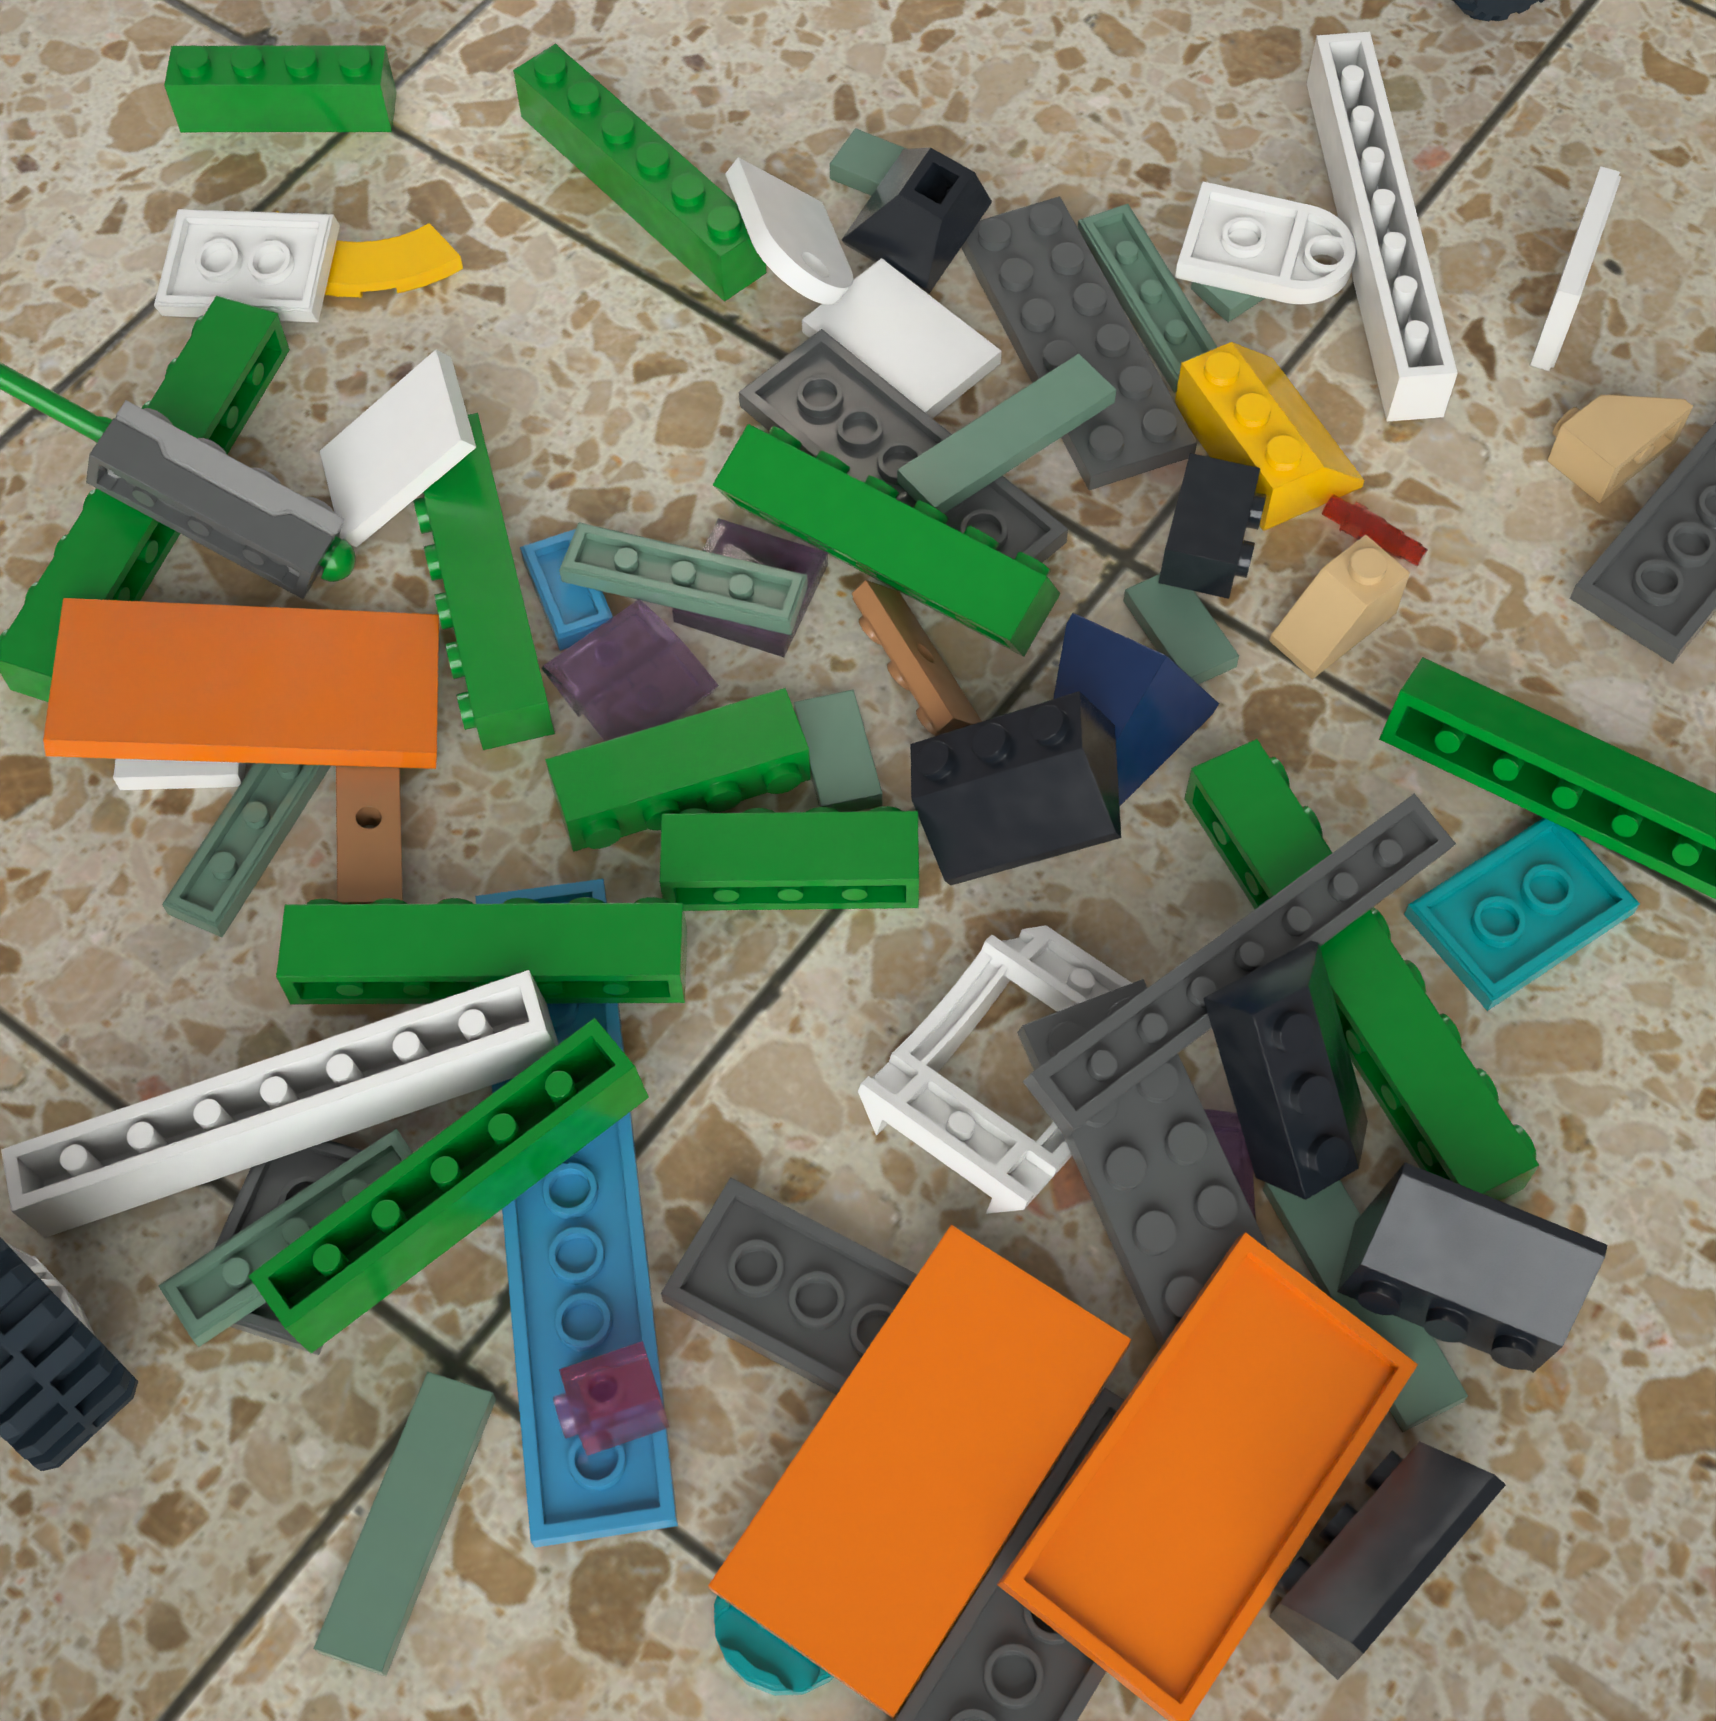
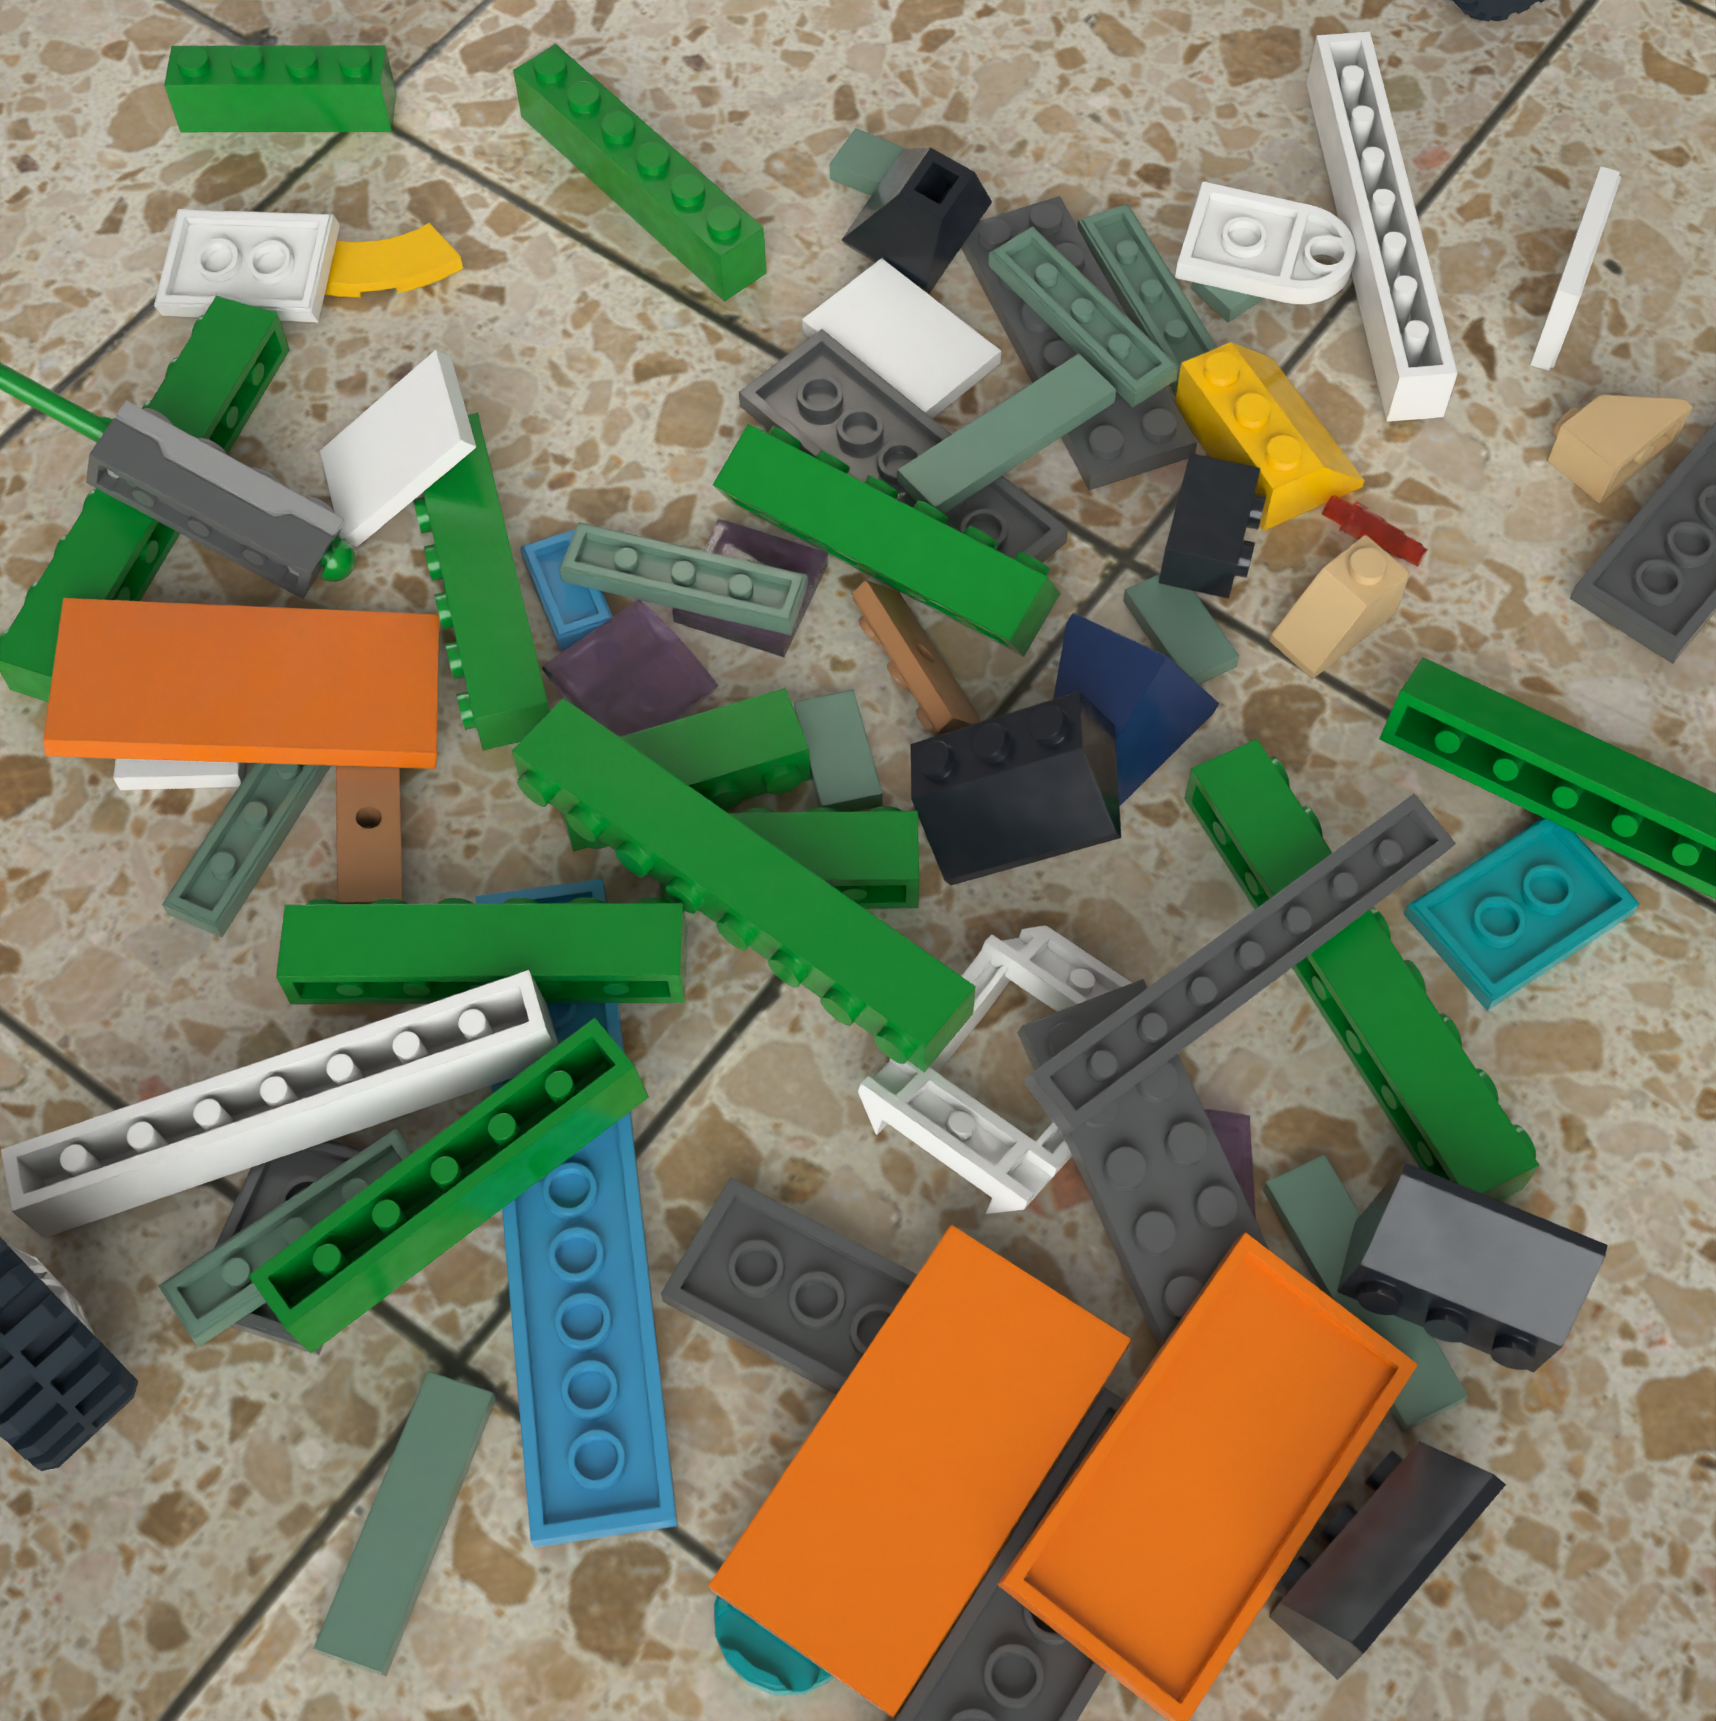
(610, 1399): clear pink brick -> none
(744, 886): none -> green brick
(791, 233): white tile -> none
(1083, 316): none -> sand green tile
(1290, 1072): black slope -> none

